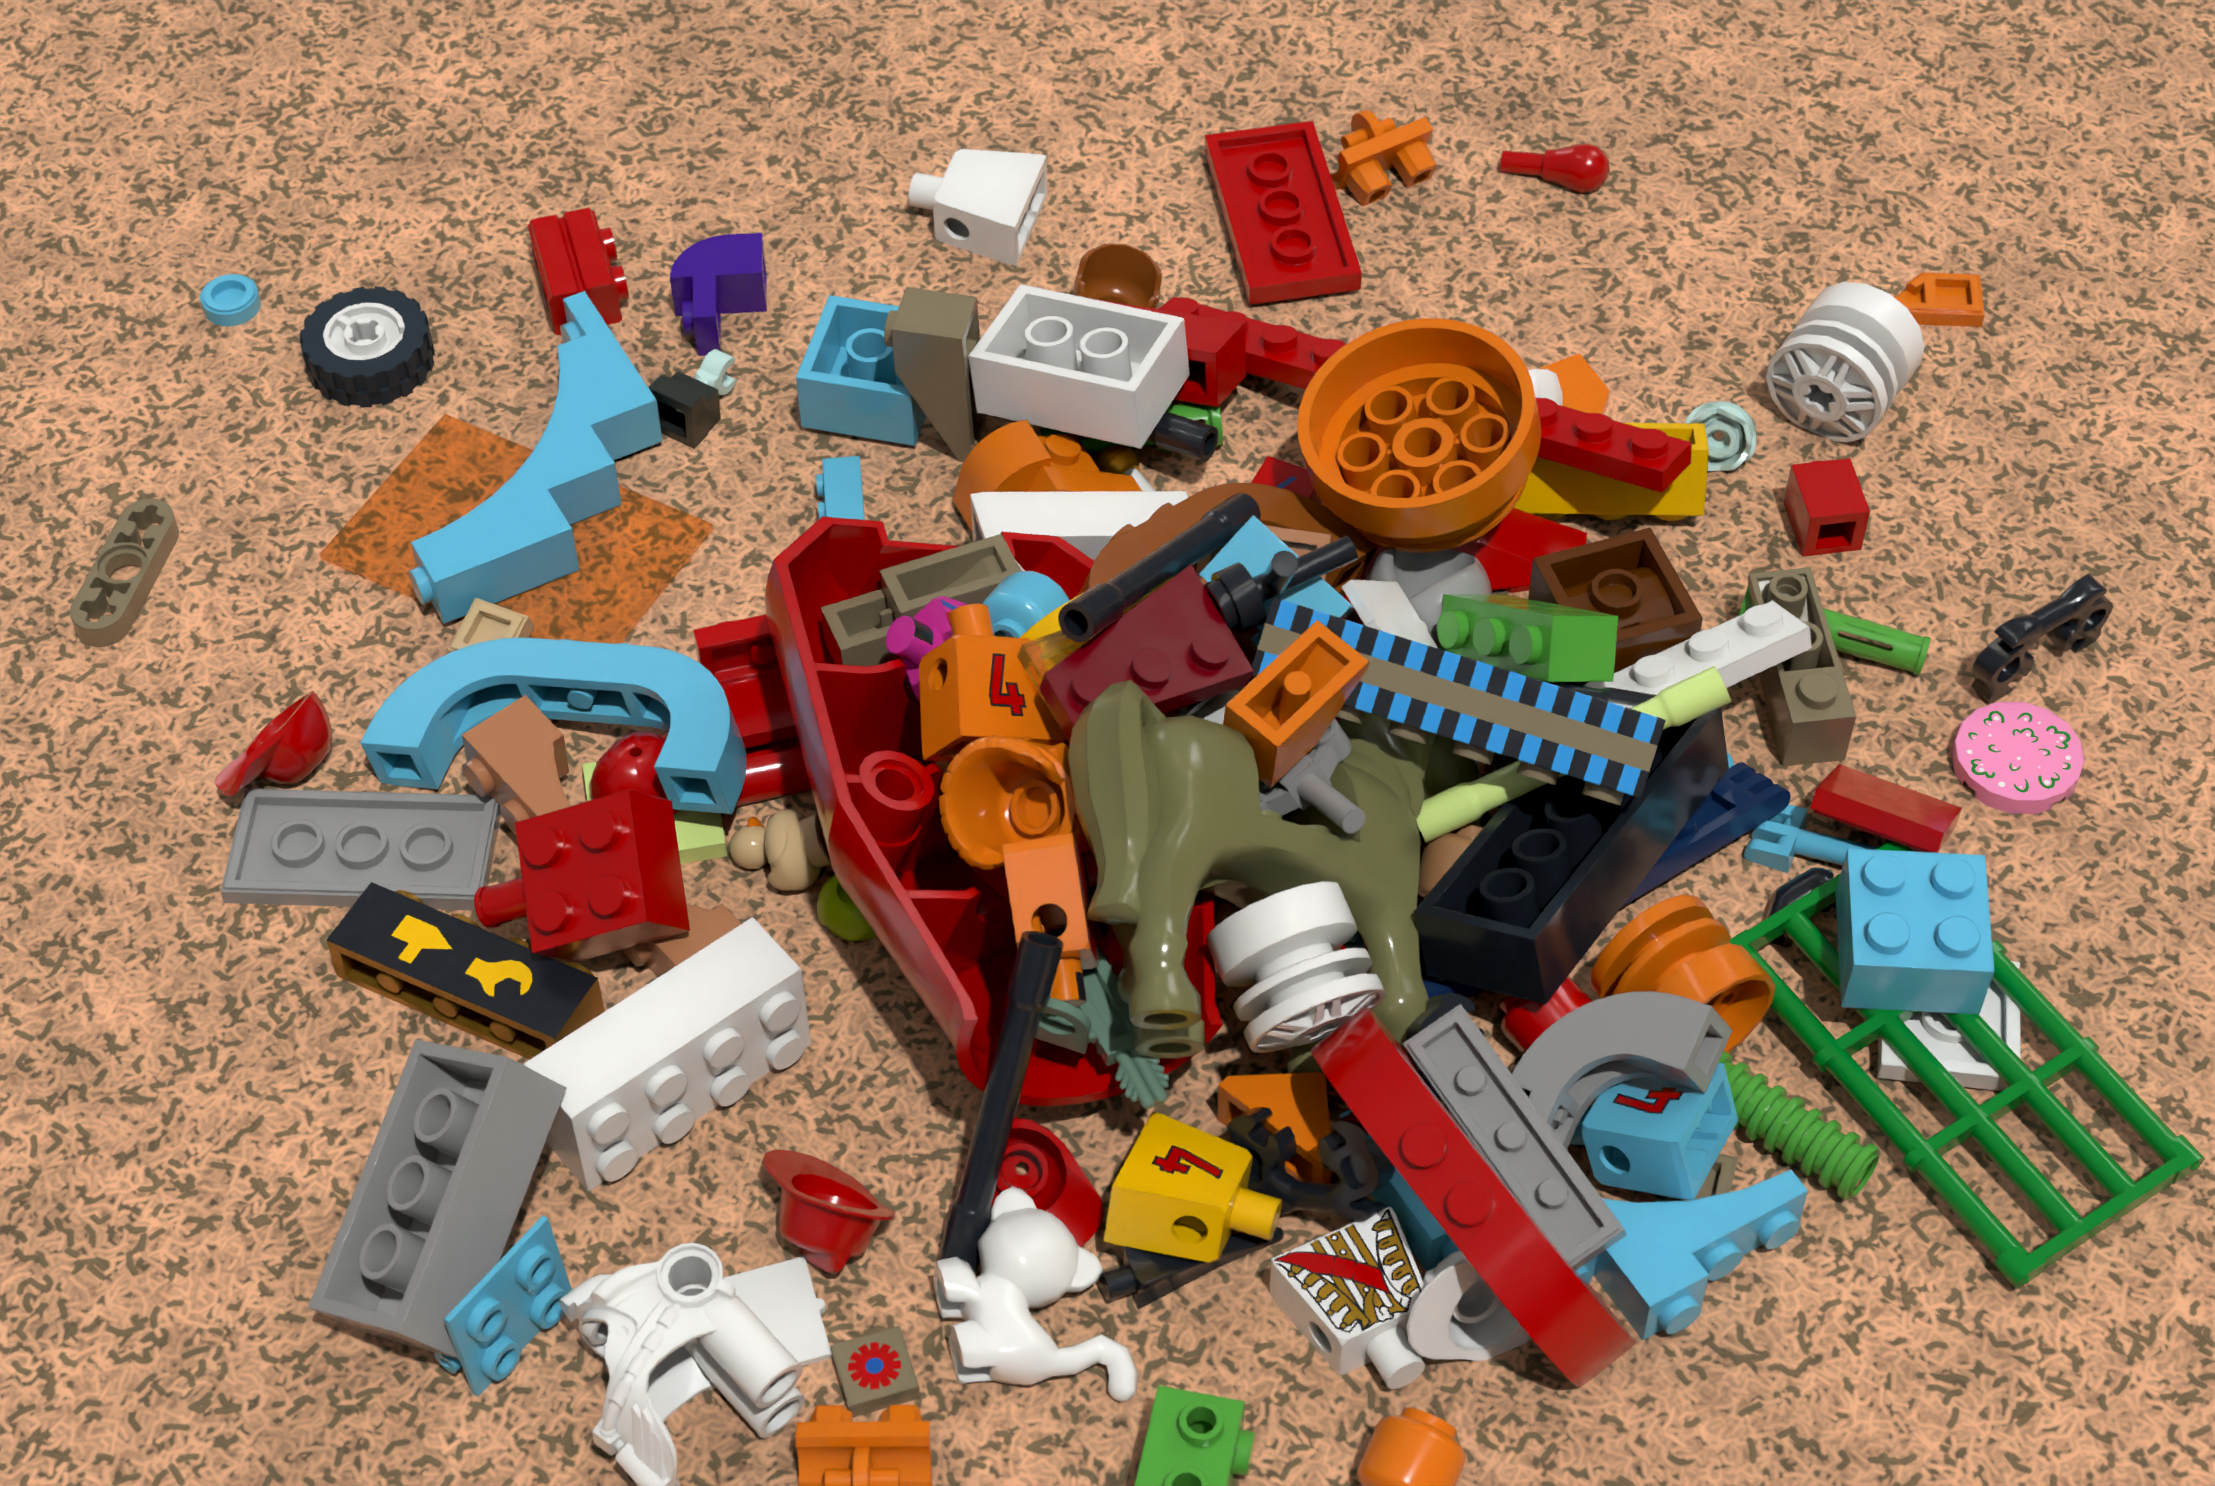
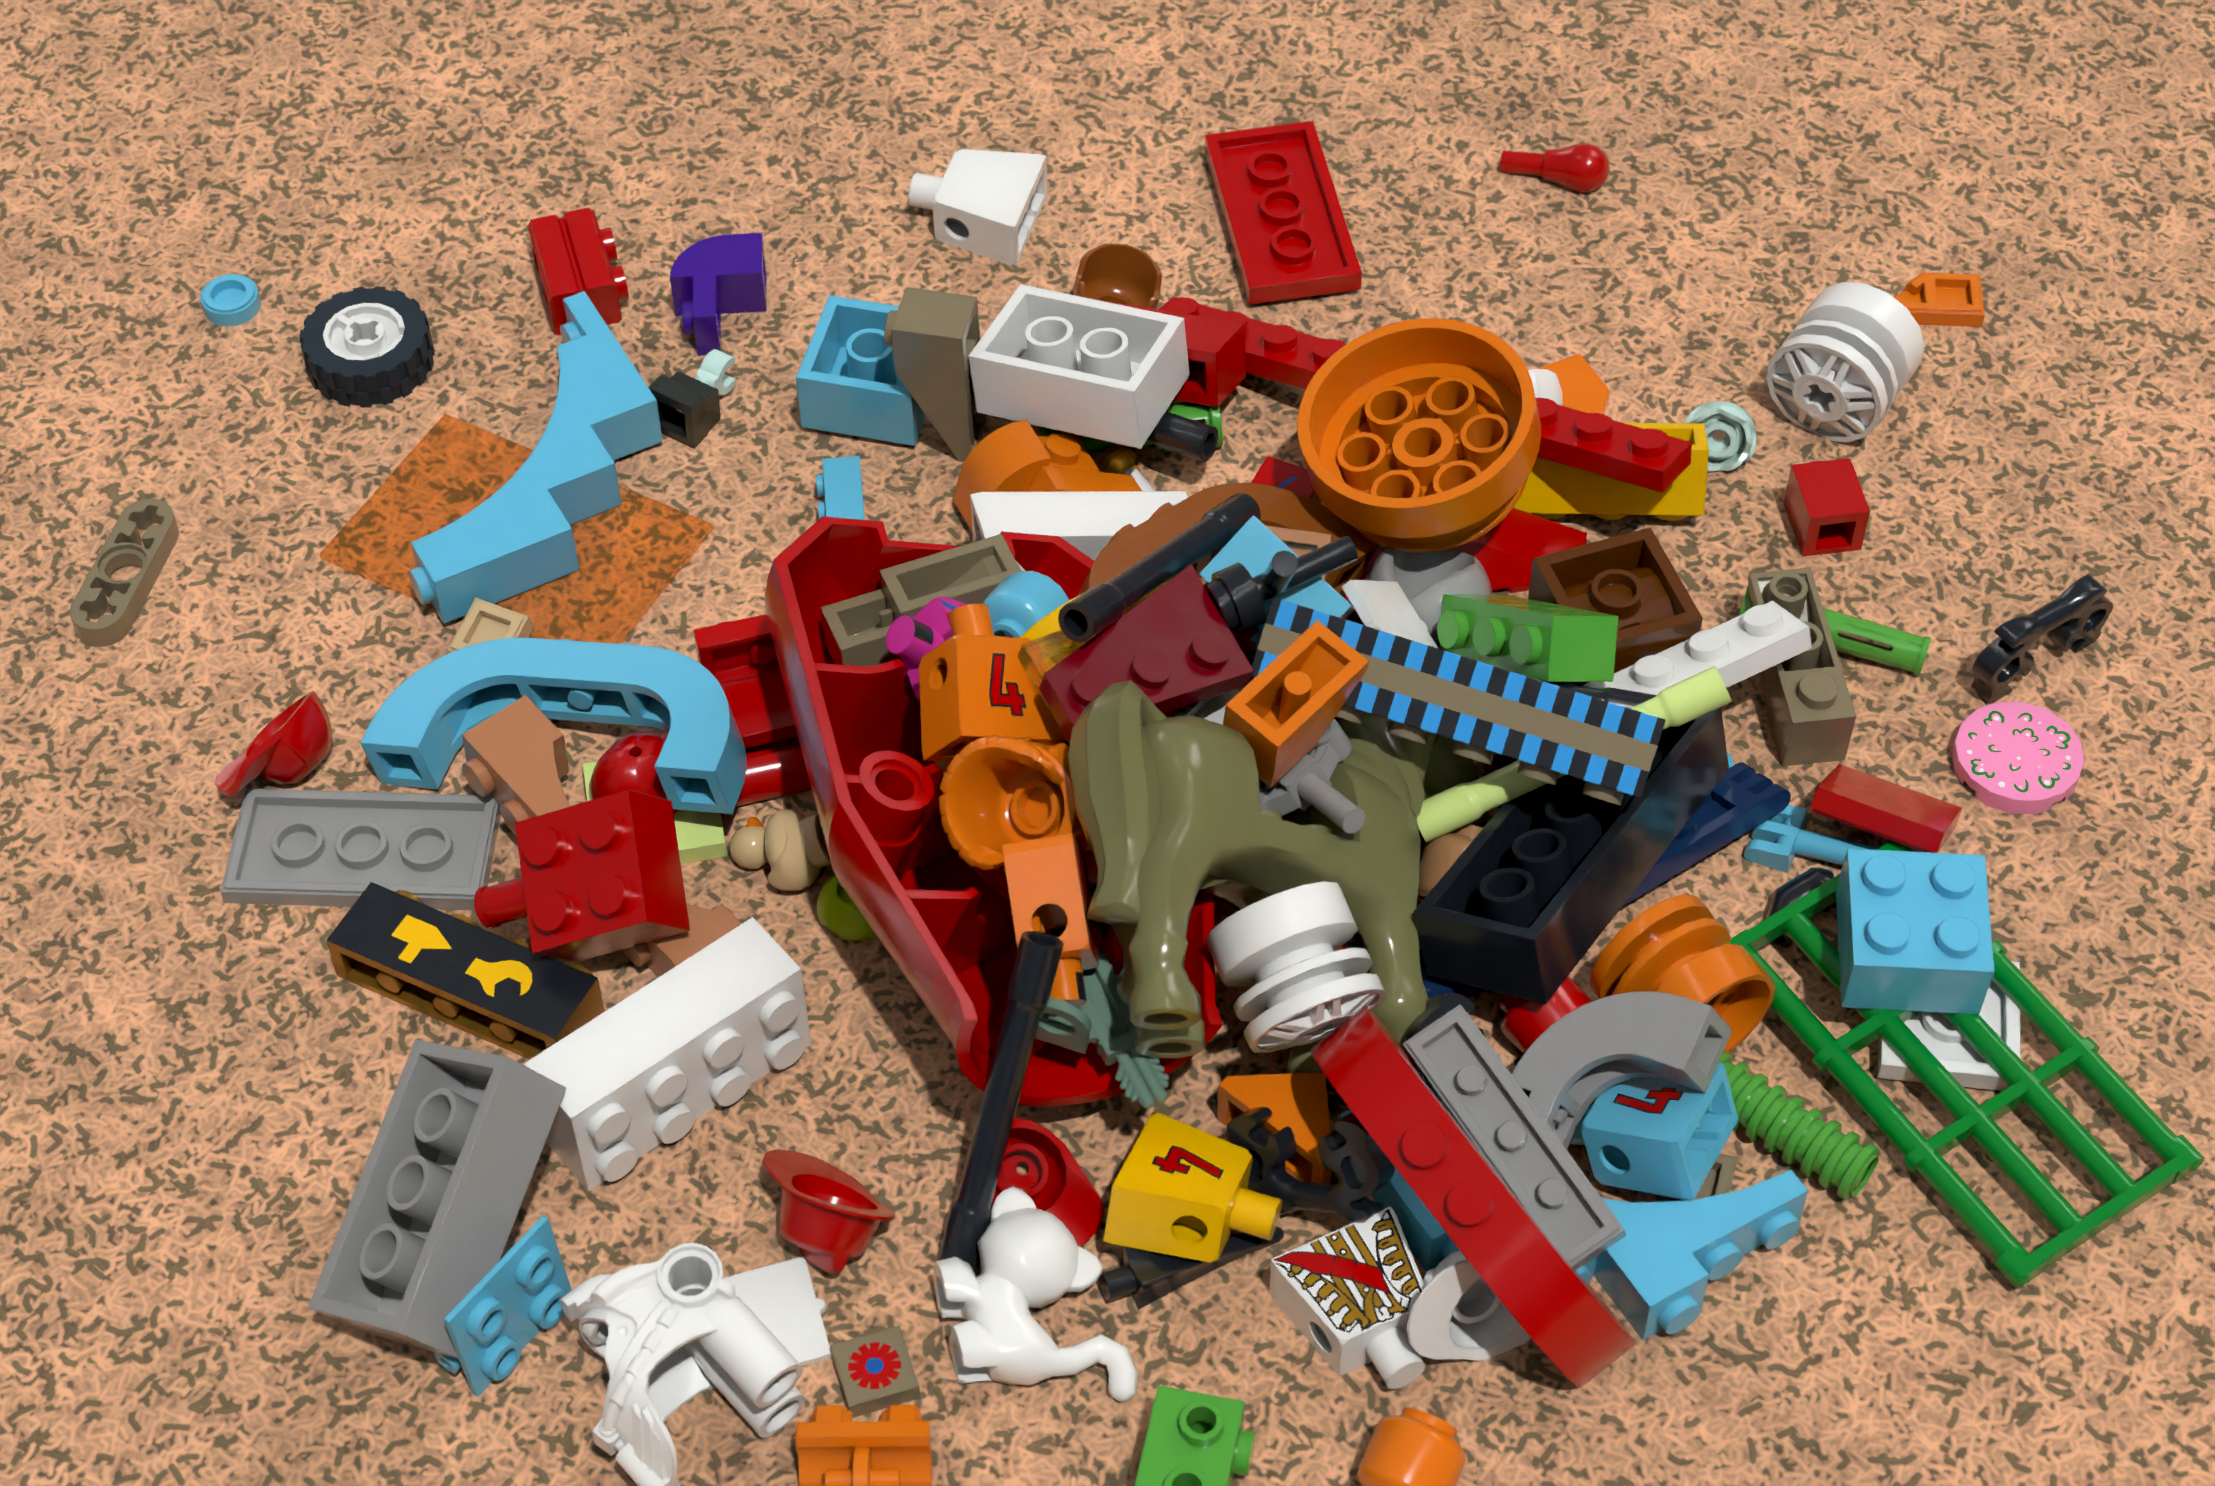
(1379, 147): orange hips -> none

